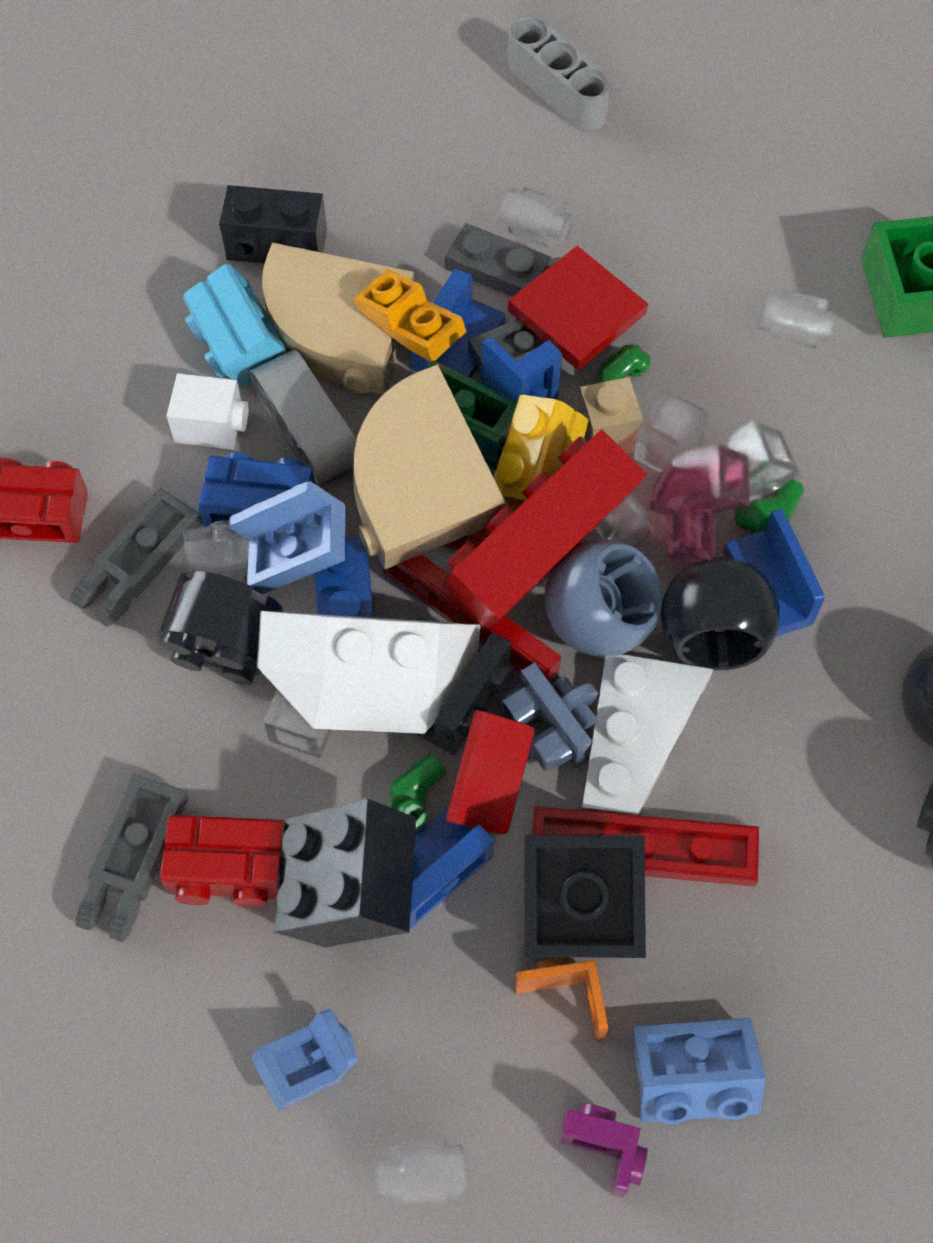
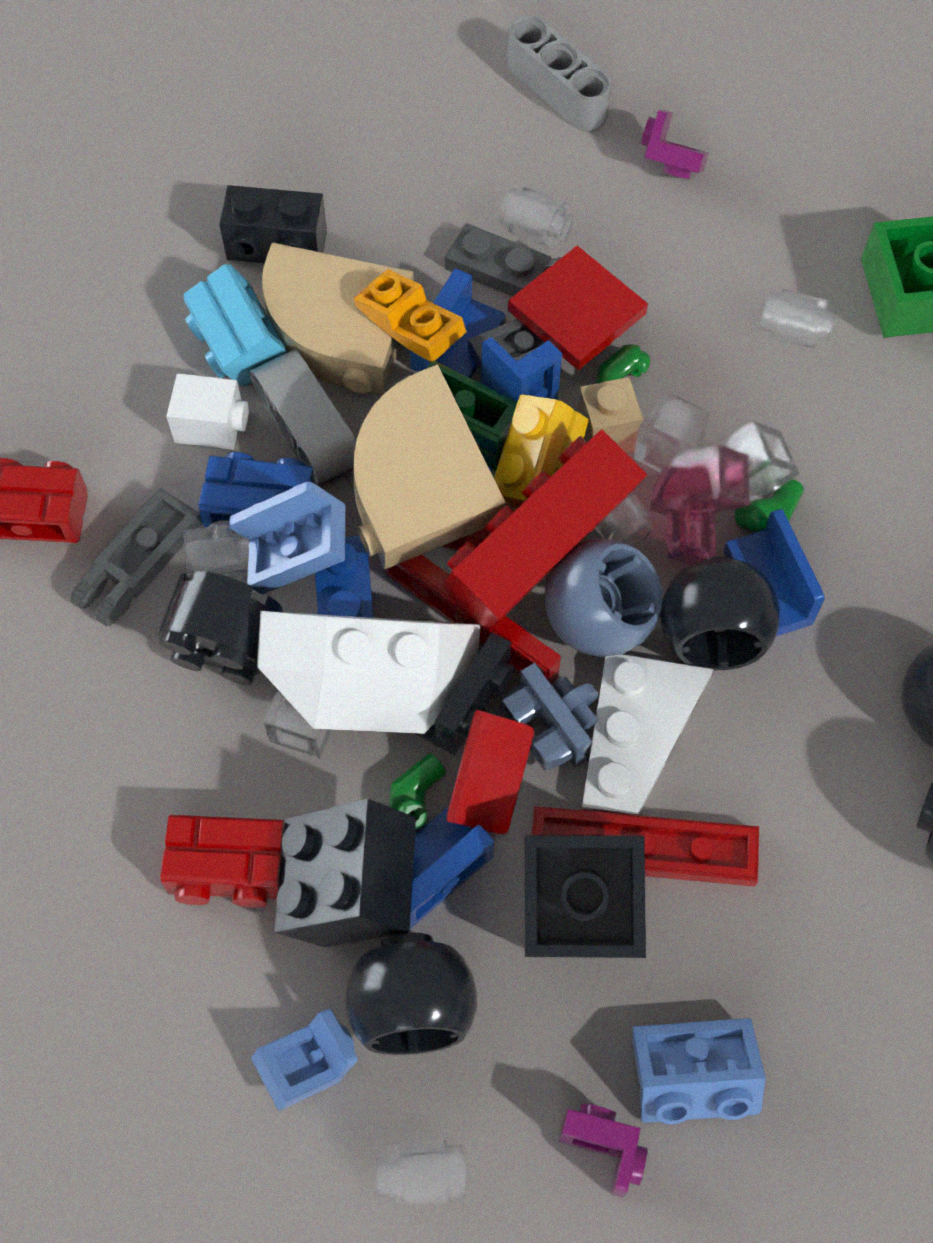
(130, 854): dark grey hinge -> none
(411, 996): none -> black wheel
(561, 972): orange bracket -> none
(678, 158): none -> magenta bracket

